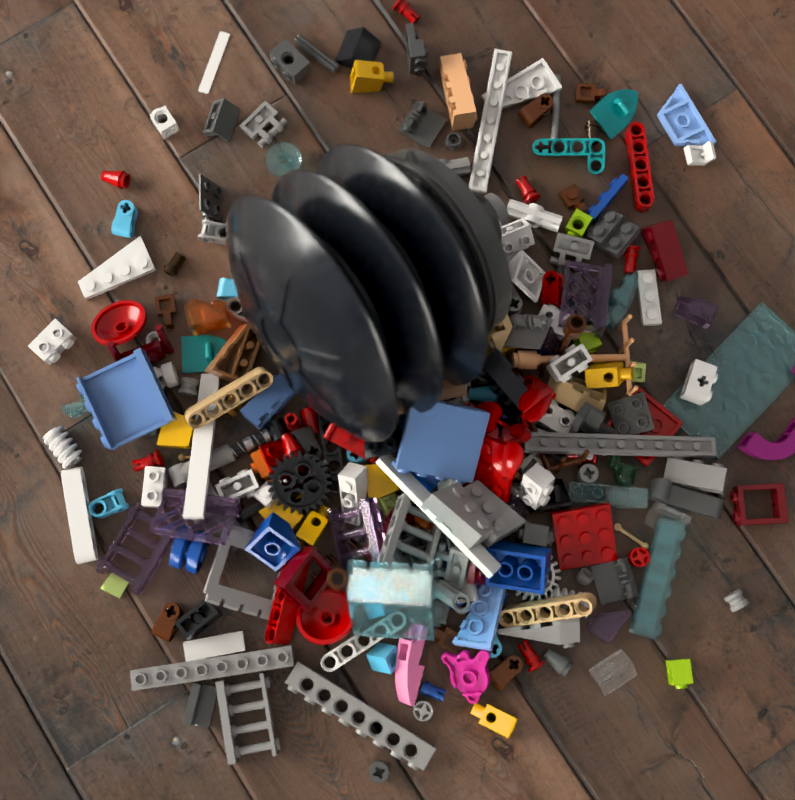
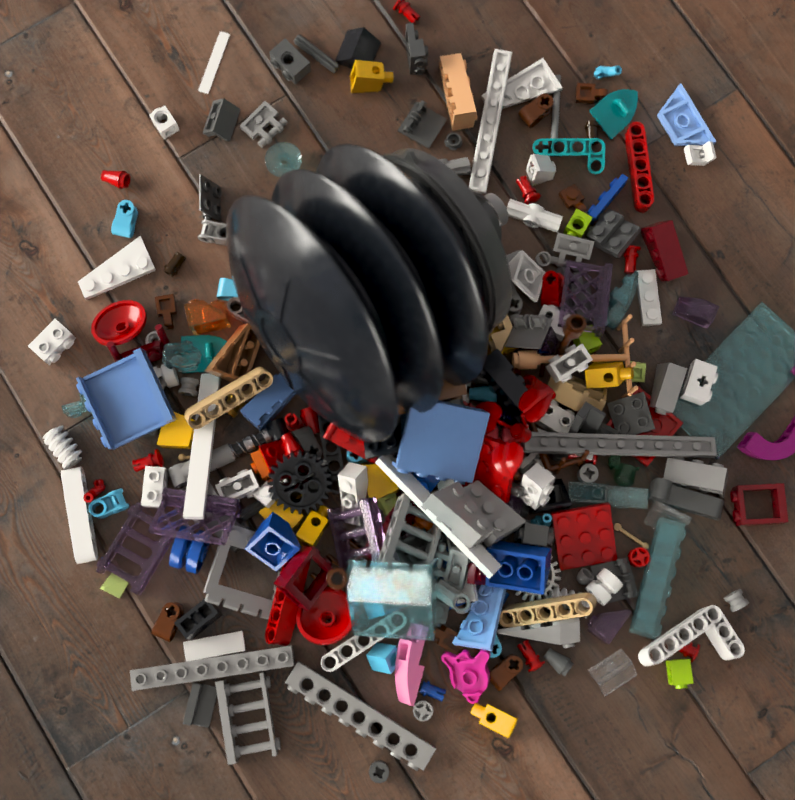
(98, 488): none -> red arm
(174, 354): none -> clear light blue plate
(517, 236): white brick -> none
(540, 169): none -> white slope
(544, 520): none -> medium azure arm
(546, 257): none -> light grey hinge
(604, 586): none -> white wheel
(605, 71): none -> medium azure arm
(667, 387): none -> light grey slope
(690, 651): none -> red pin
(703, 624): none -> white beam

